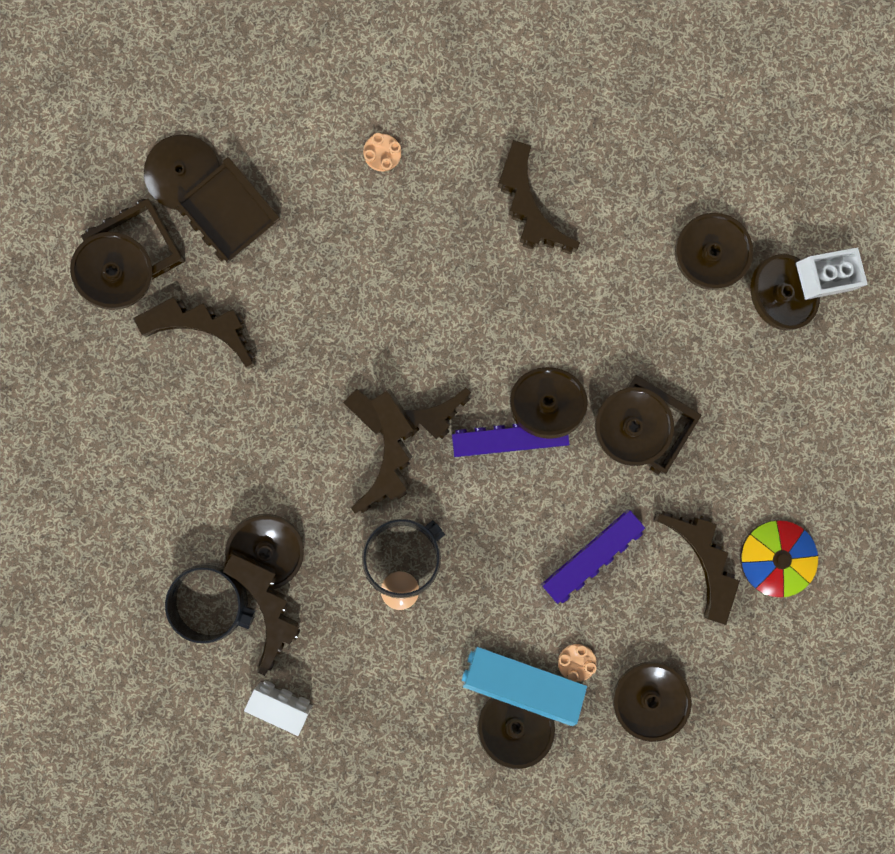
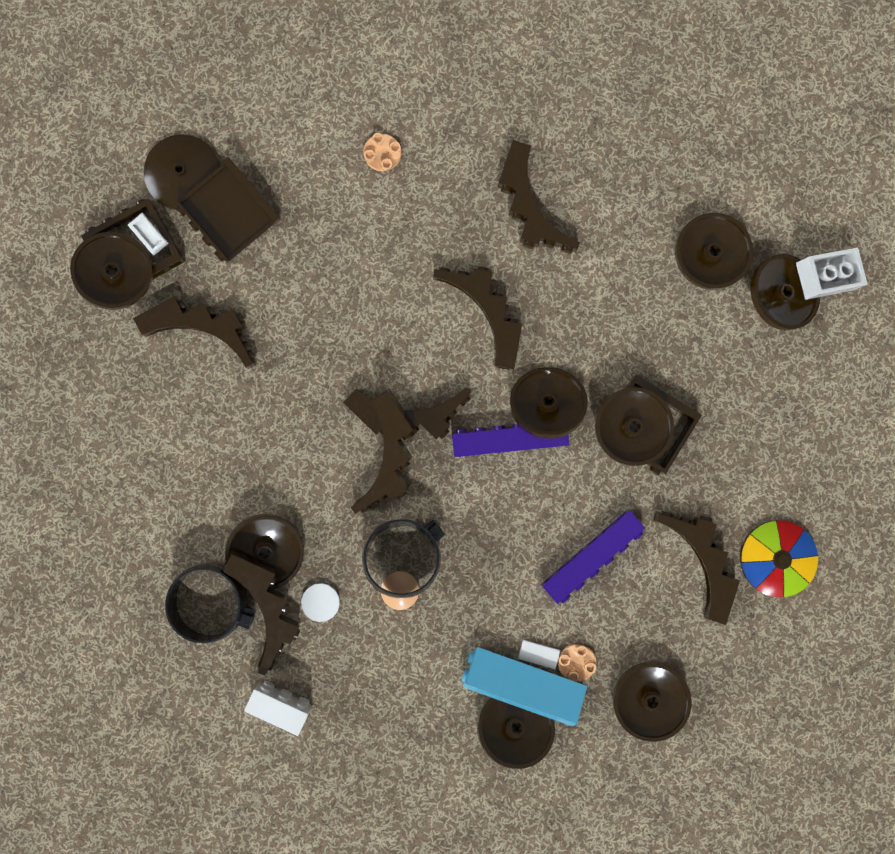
(148, 233): none -> white tile
(320, 602): none -> white tile
(477, 287): none -> dark brown arch
(539, 654): none -> white tile

